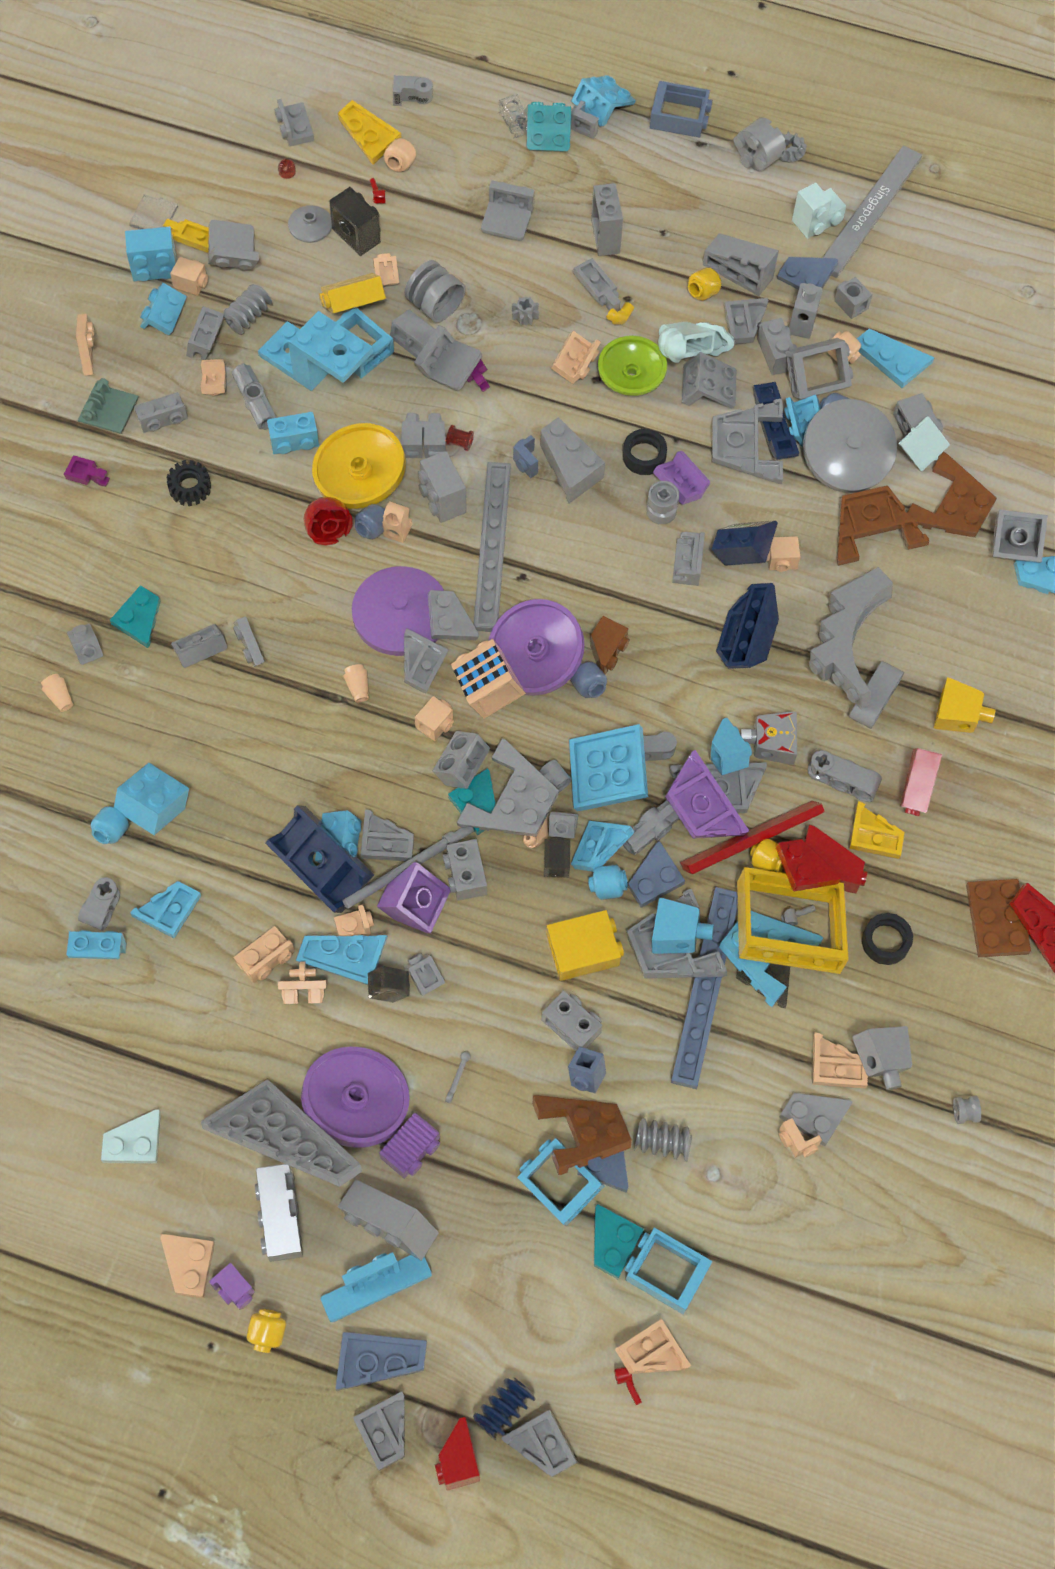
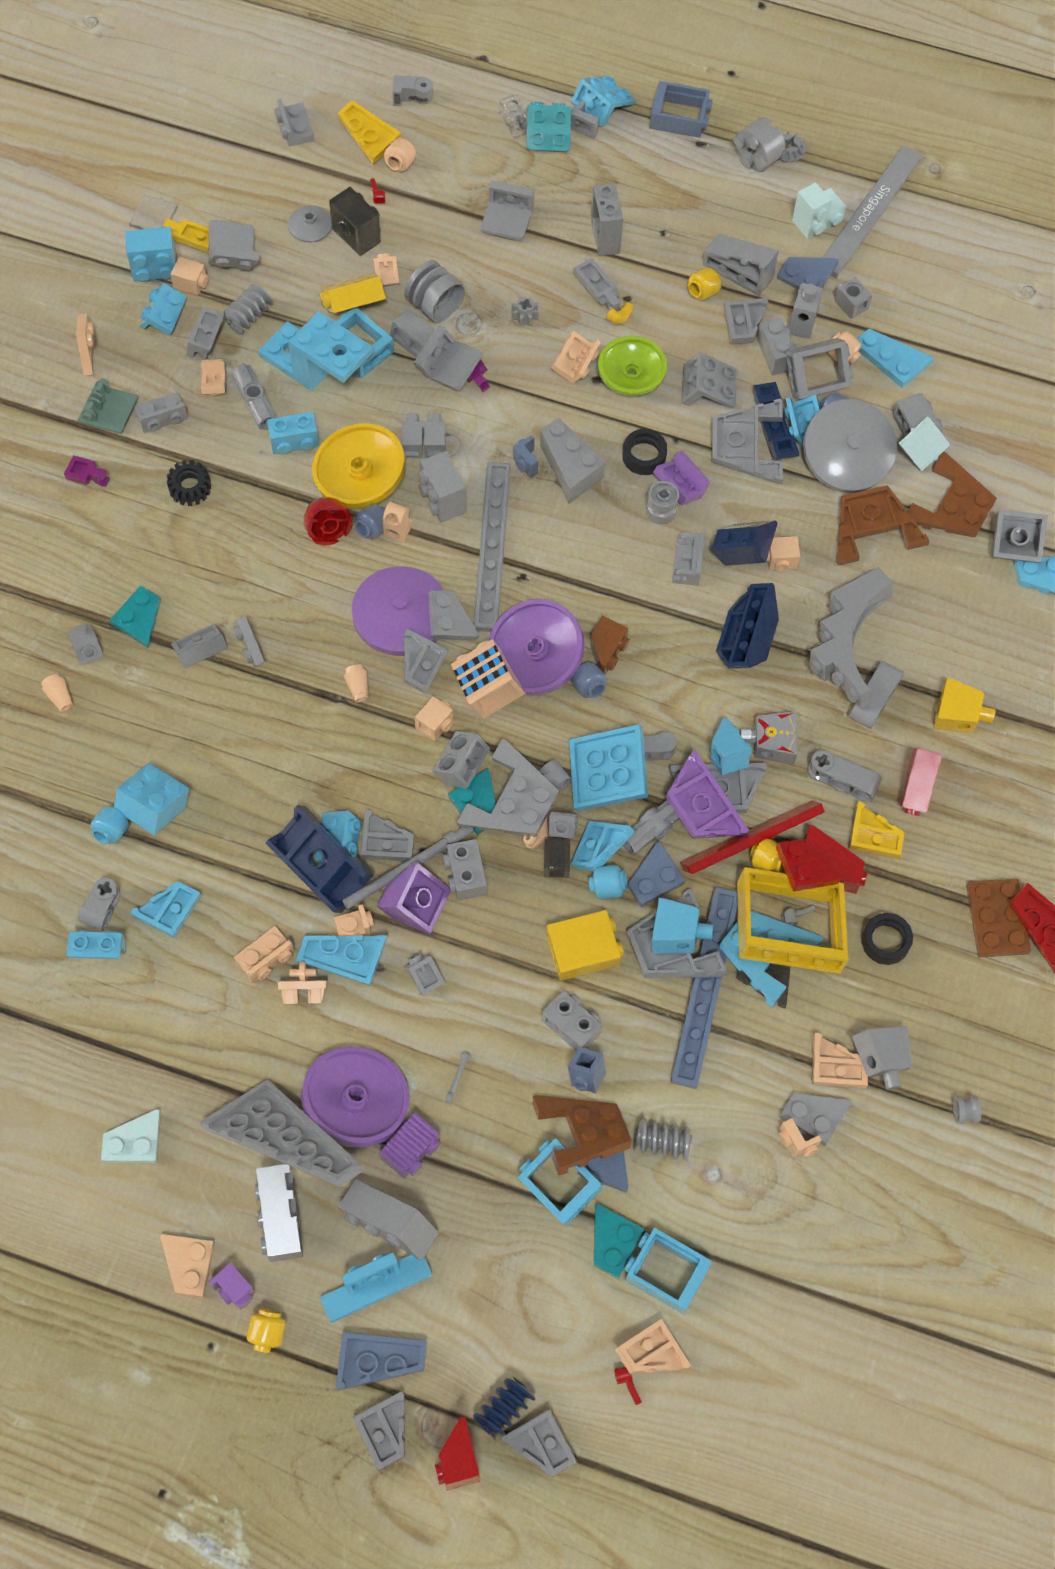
(289, 172): clear red hinge -> none
(388, 984): clear smoke brick -> none
(459, 437): clear red bush -> none
(688, 339): light aqua torso -> none

